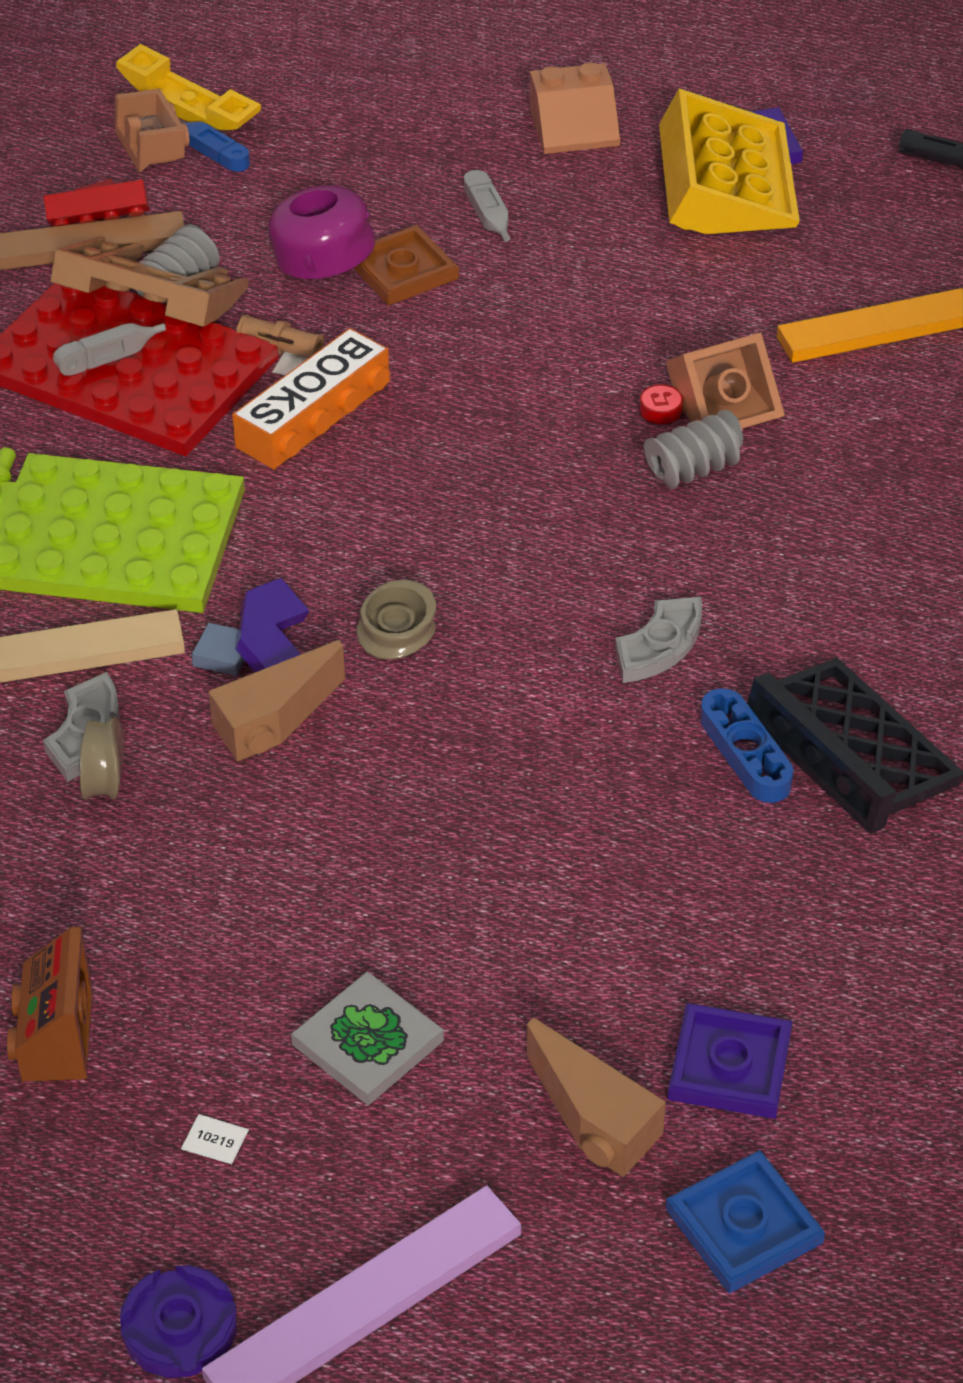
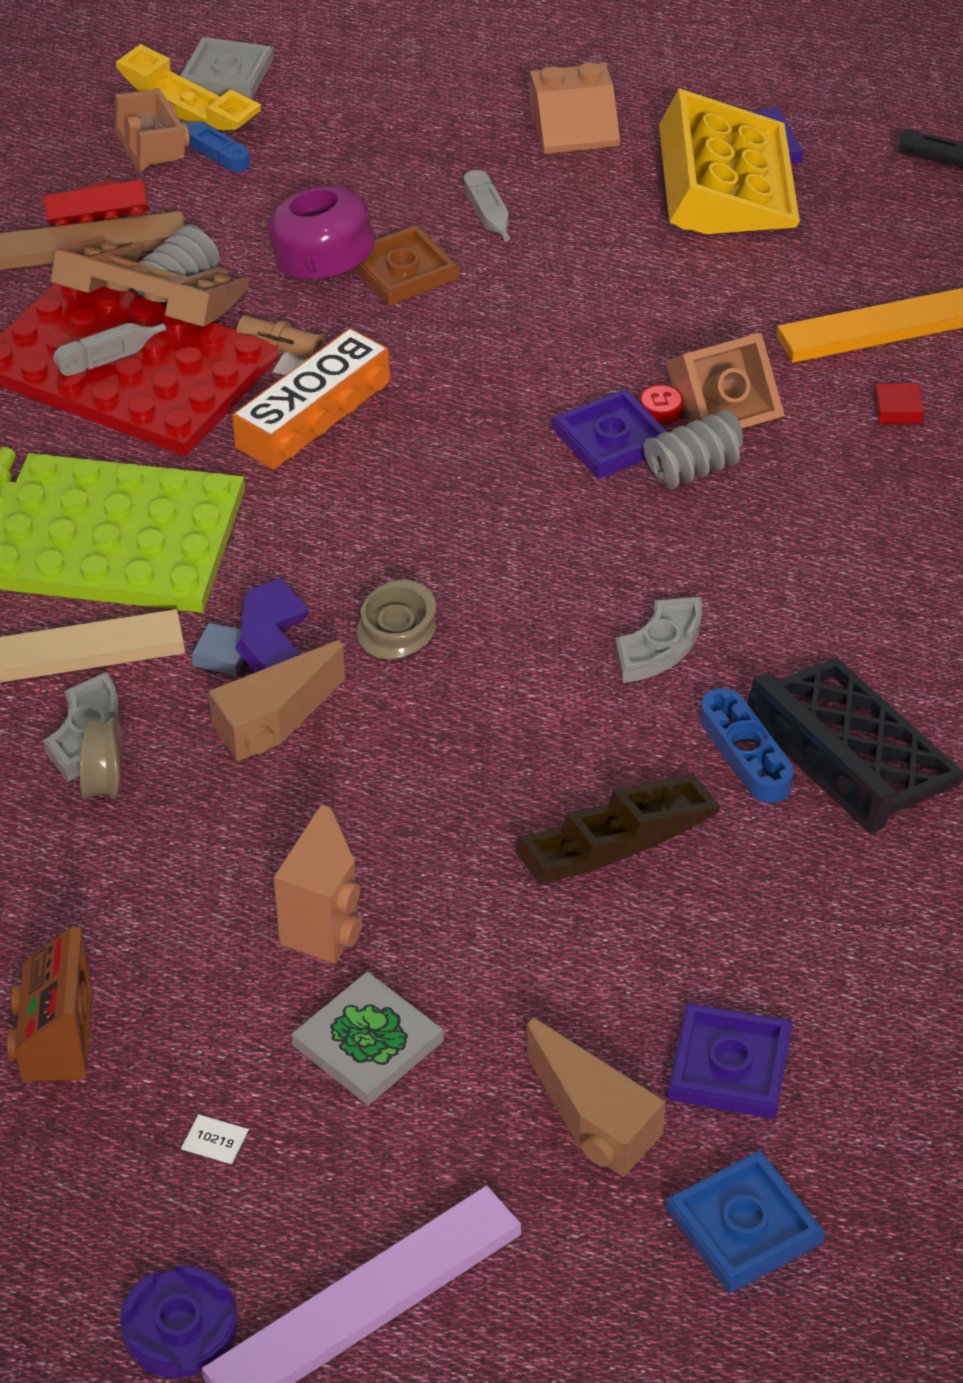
(228, 65): none -> light grey tile
(318, 892): none -> nougat slope
(605, 834): none -> dark brown slope
(608, 432): none -> dark purple tile
(899, 403): none -> red tile

